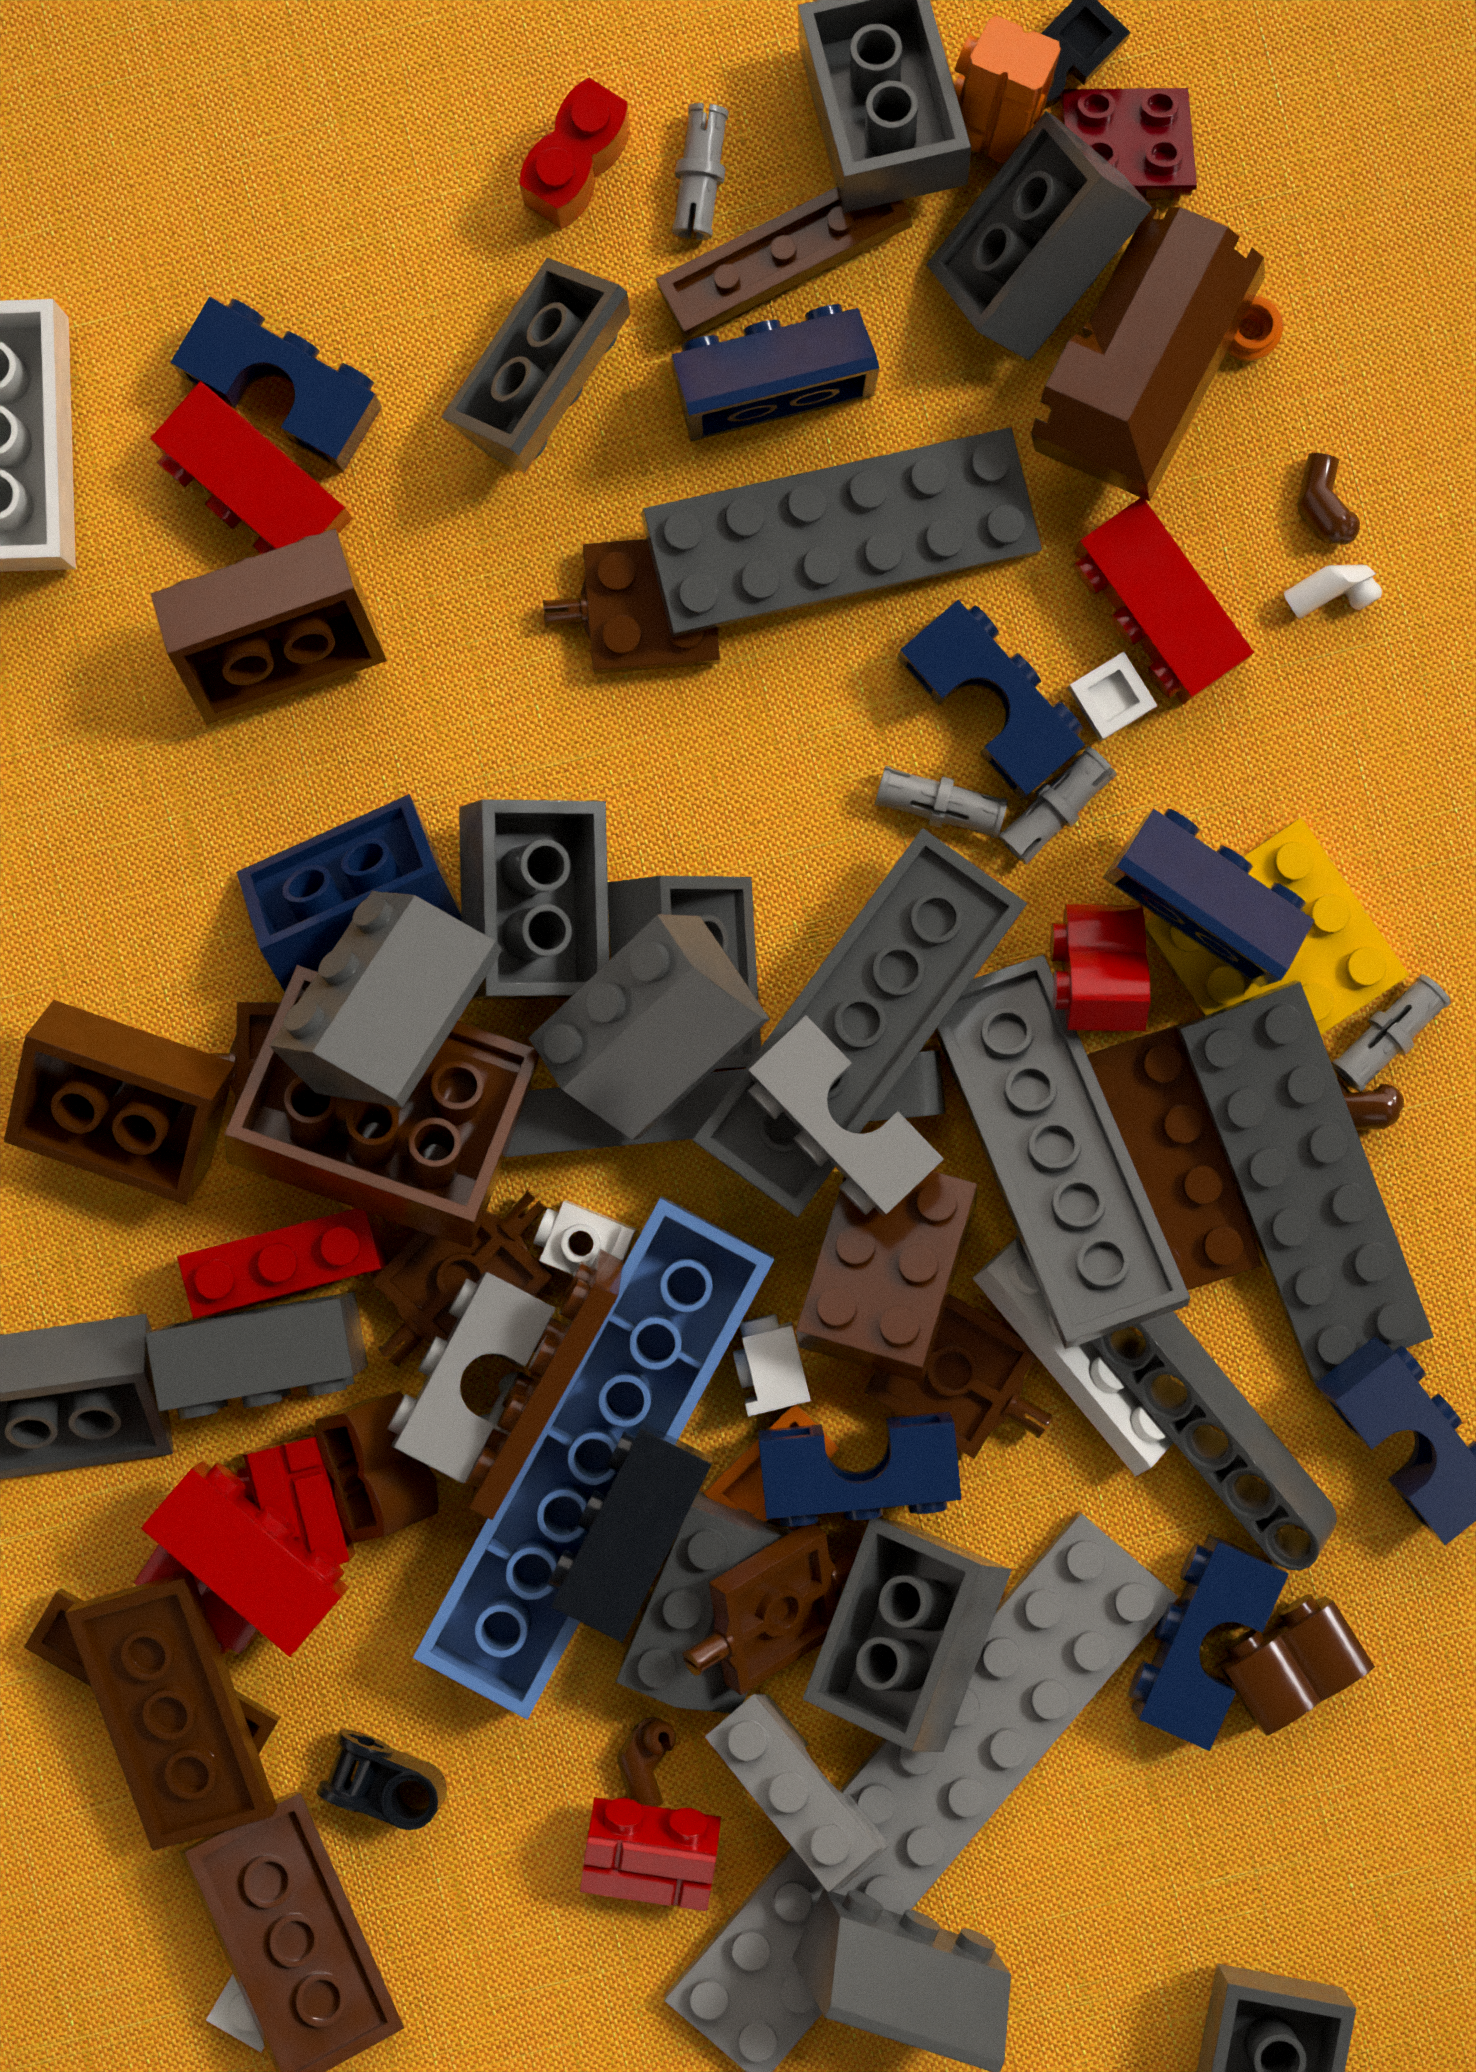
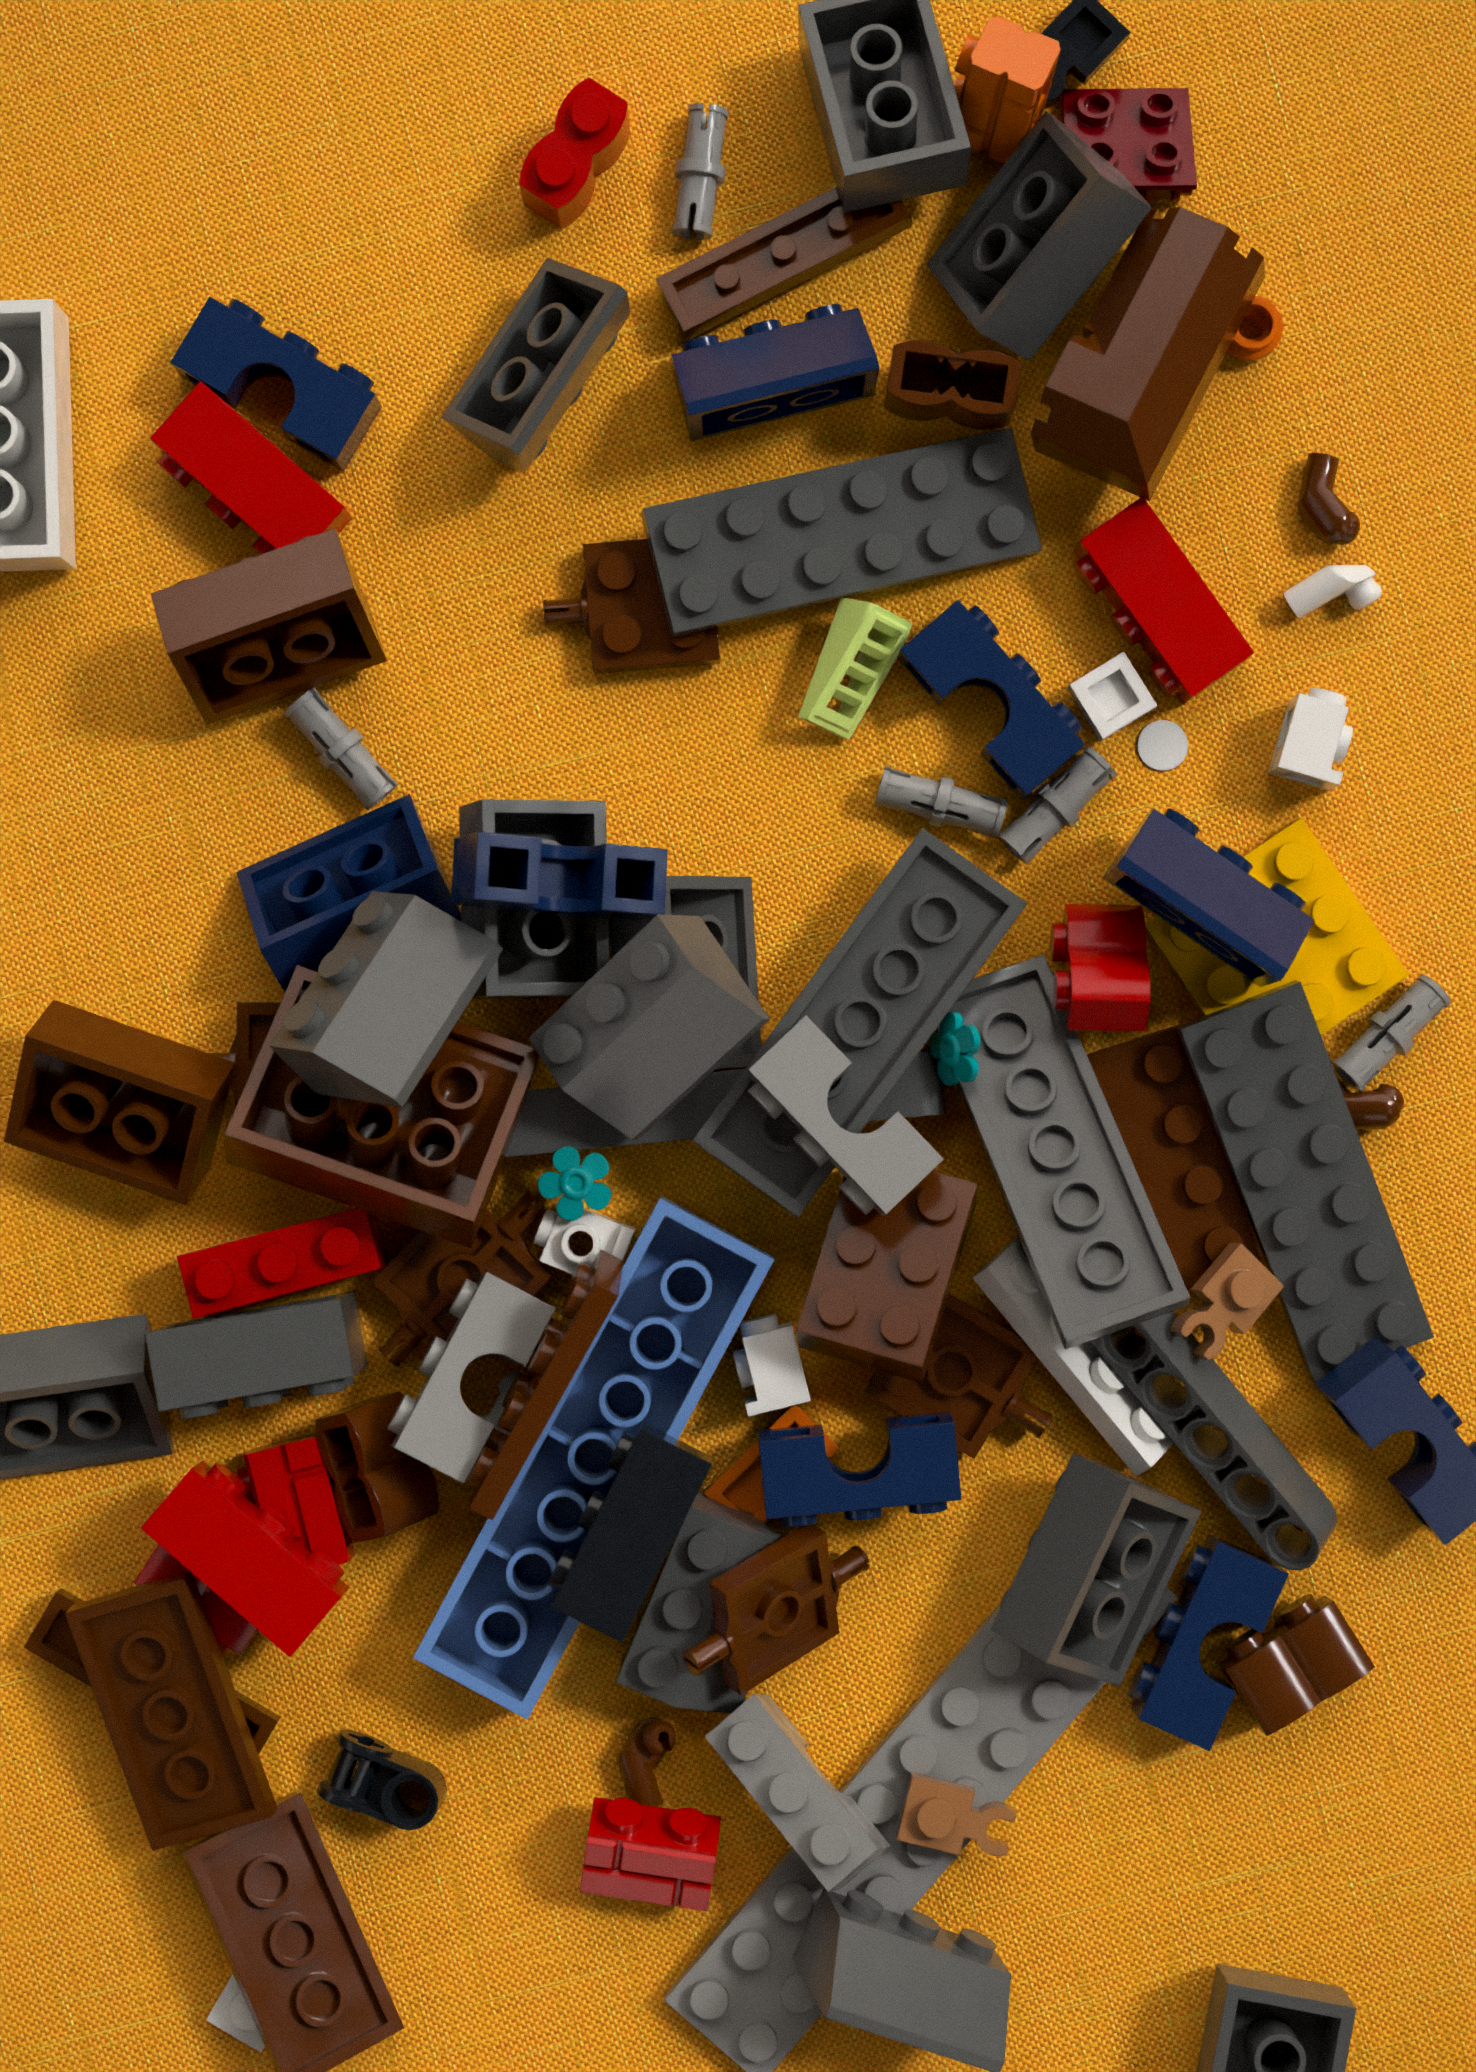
(340, 748): none -> light grey pin
(558, 879): none -> dark blue arch
(576, 1183): none -> teal plant
(878, 639): none -> yellowish green slope
(907, 1635): dark grey brick -> none
(942, 1814): none -> medium nougat plate
(955, 1048): none -> teal plant
(969, 388): none -> reddish brown brick
(1095, 1571): none -> dark grey slope
(1162, 745): none -> white sticker
(1233, 1296): none -> medium nougat plate
(1313, 739): none -> white brick

